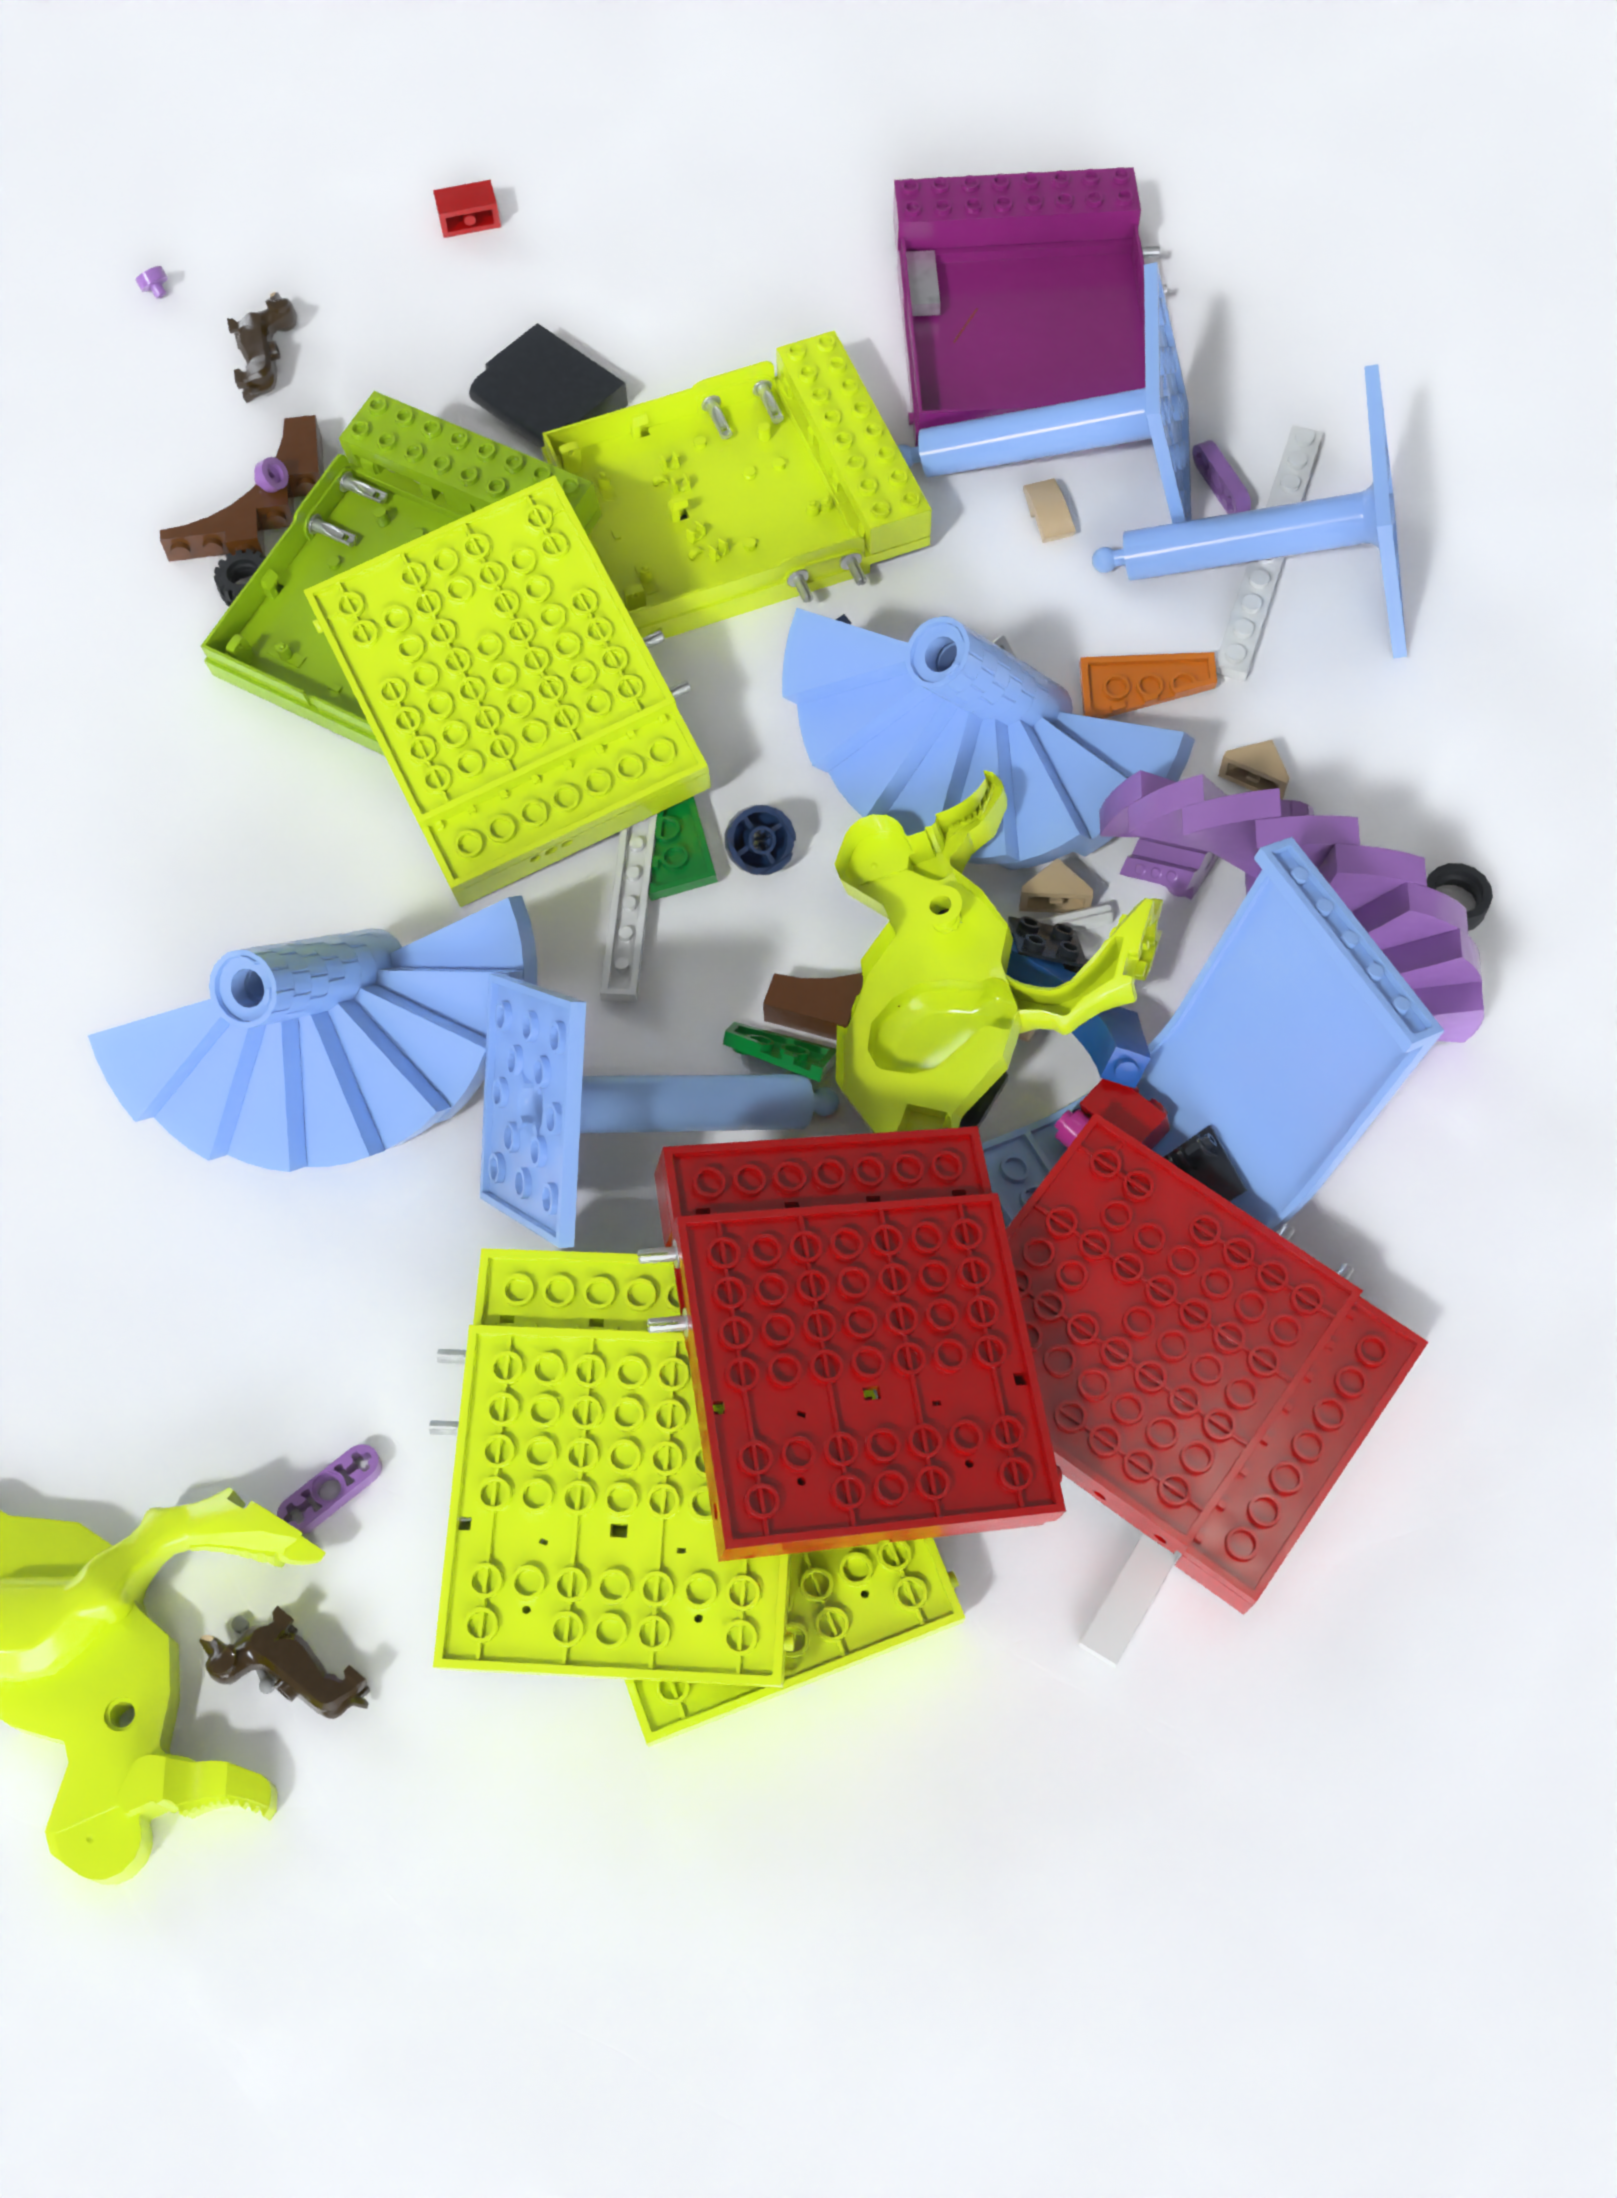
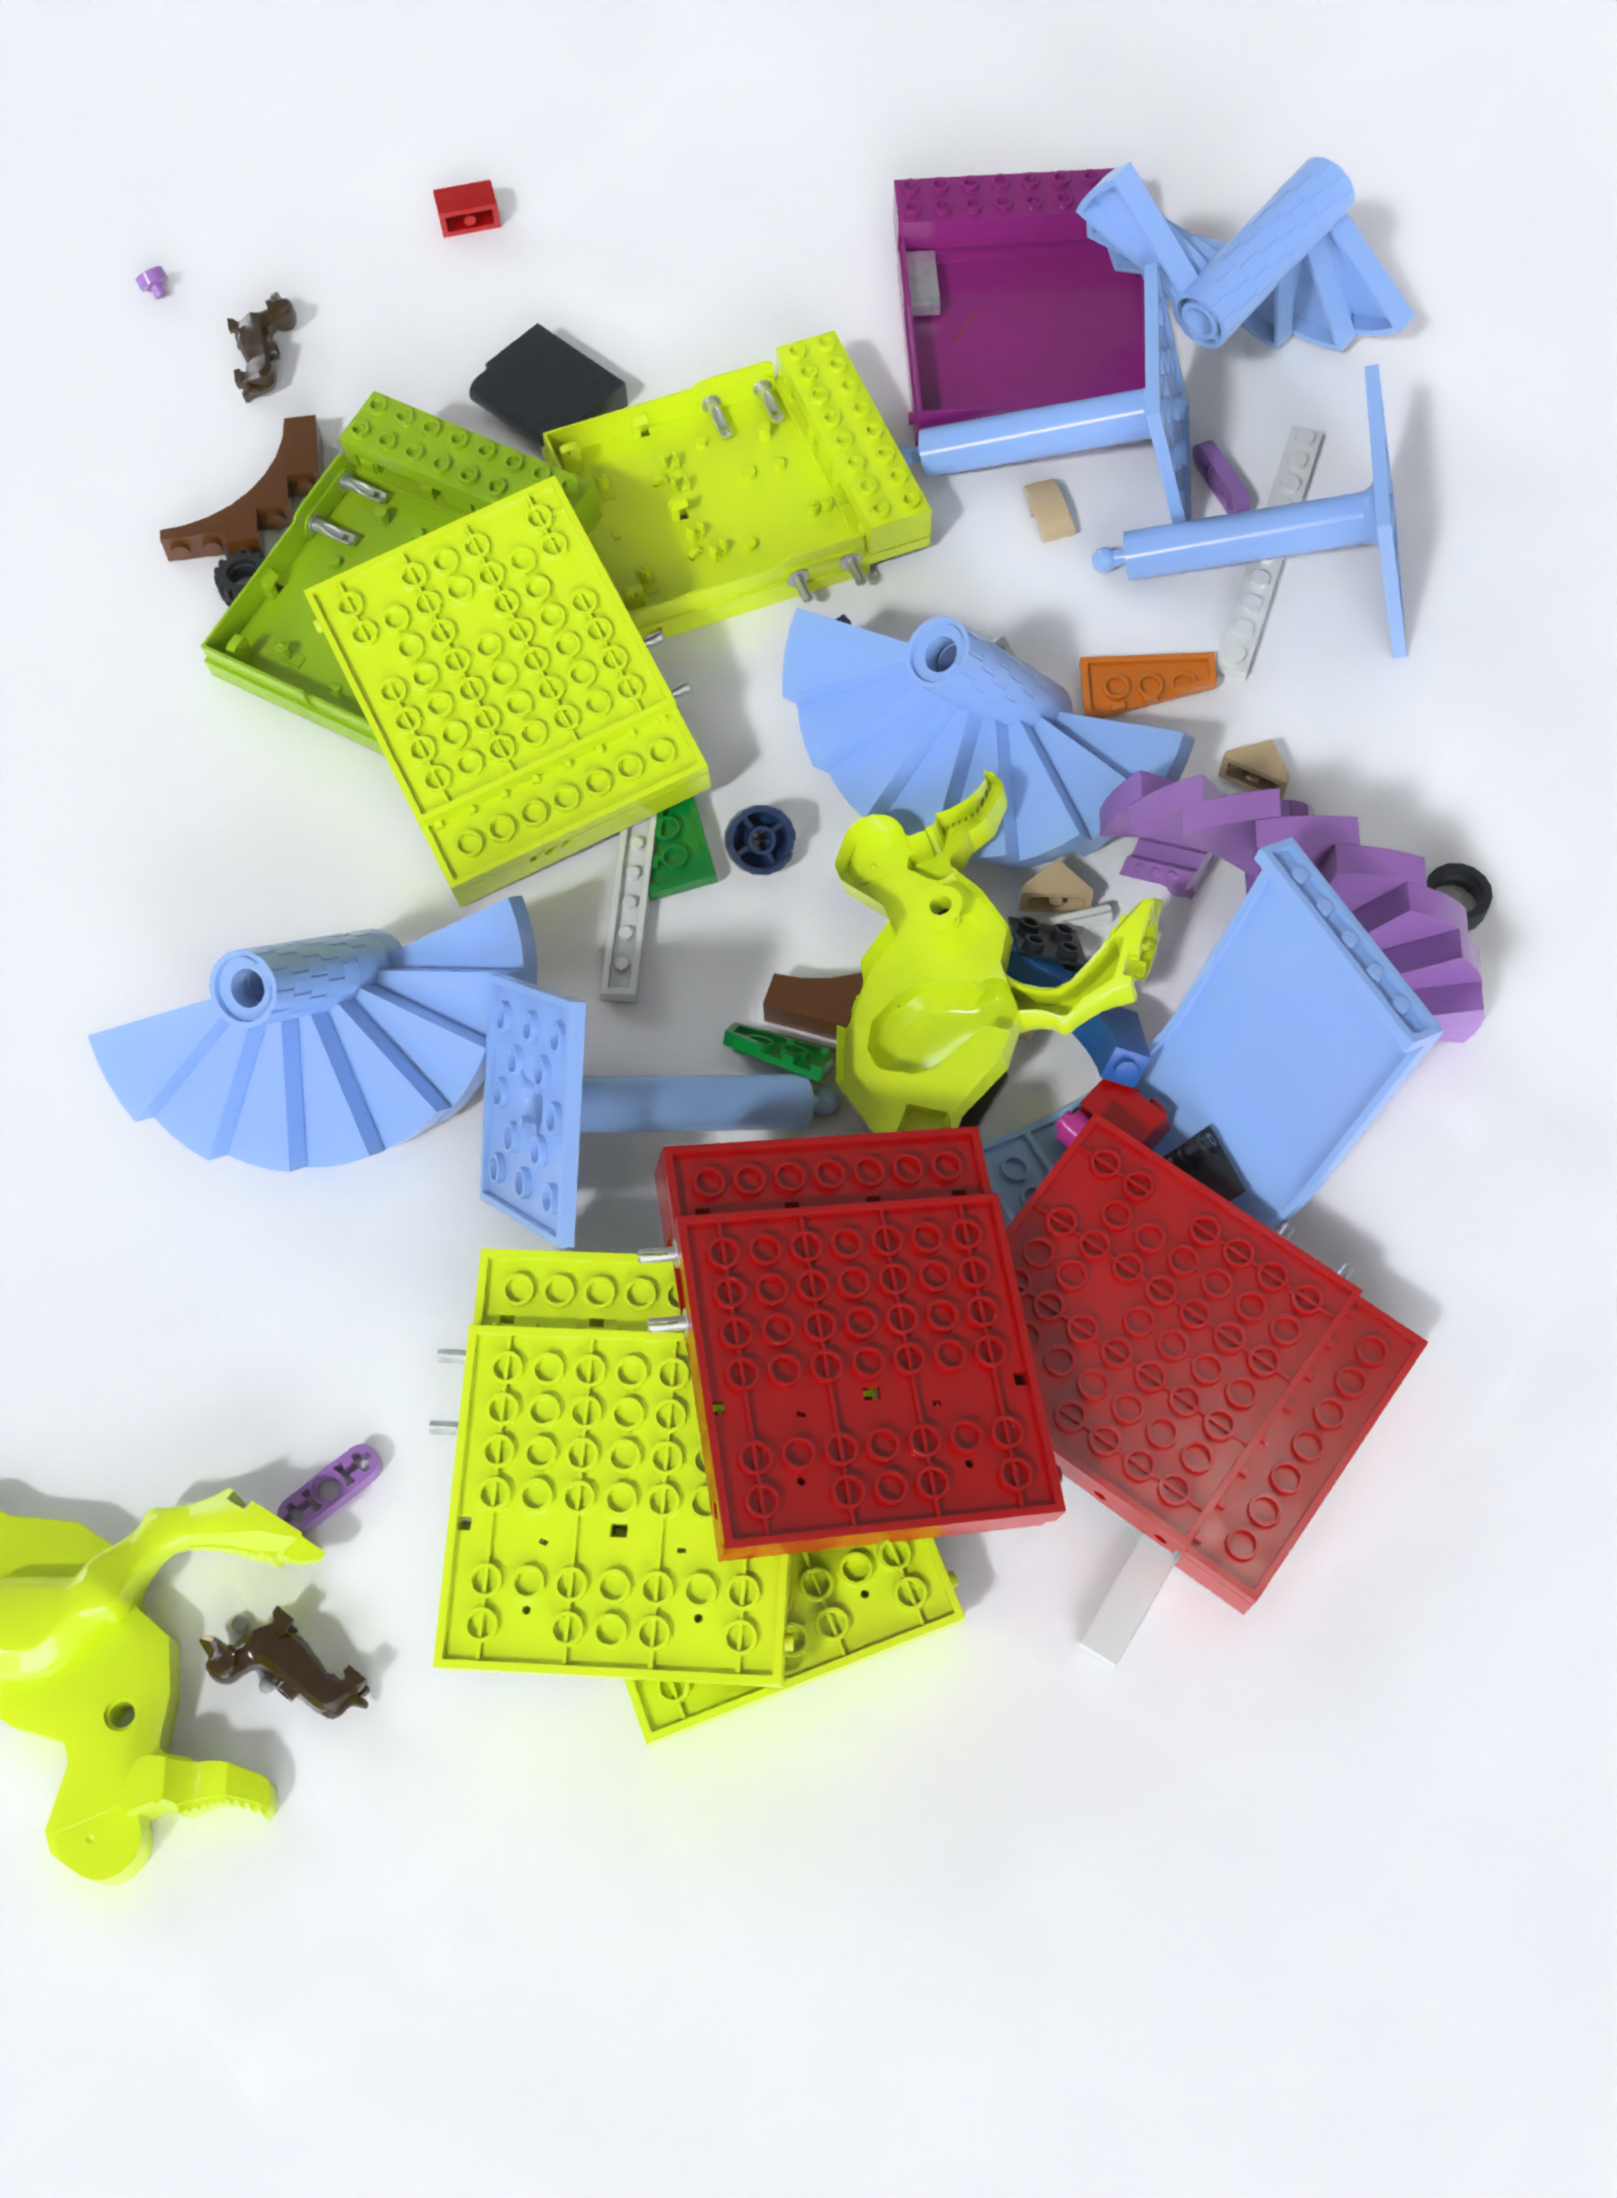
(271, 474): medium lavender tile -> none
(1284, 274): none -> light blue piece

